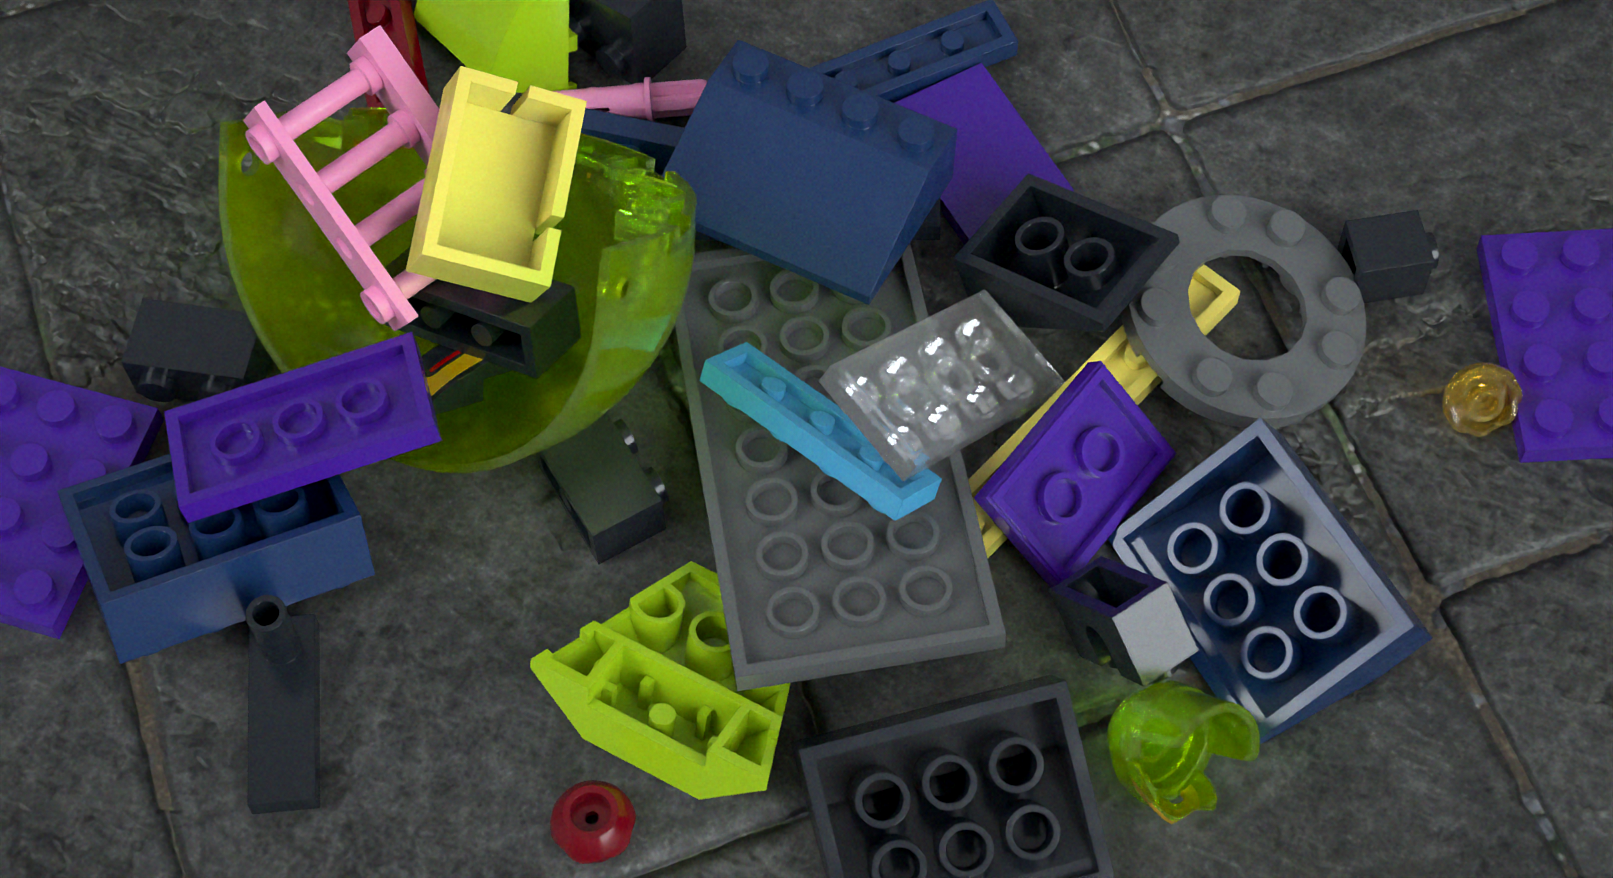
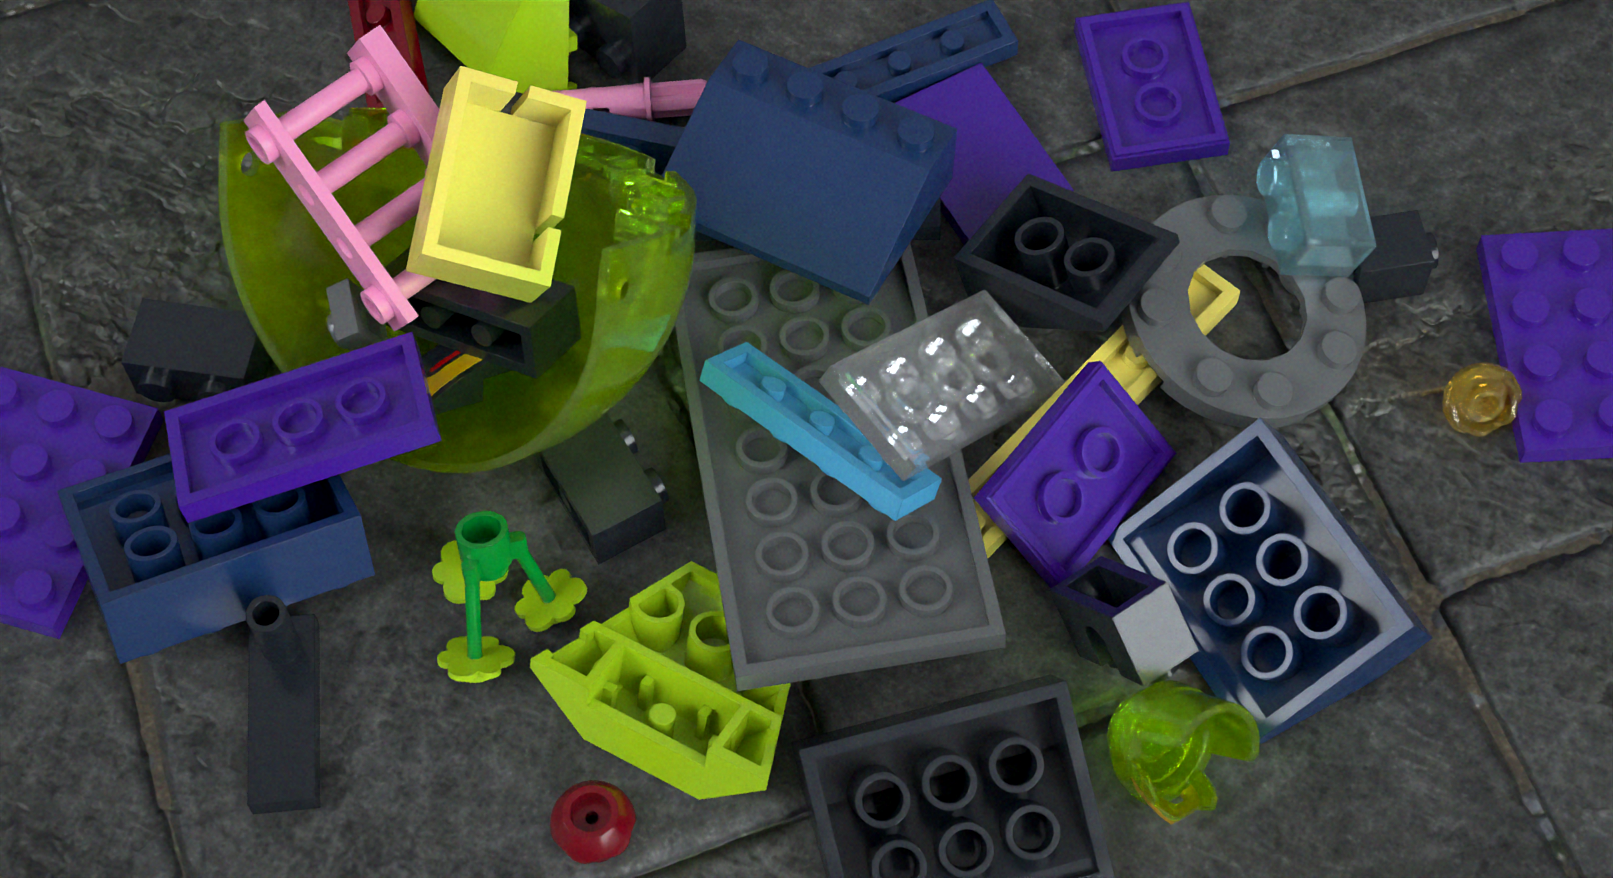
(350, 320): none -> dark grey plate
(469, 575): none -> plant
(1151, 86): none -> dark purple tile
(1315, 205): none -> clear light blue brick

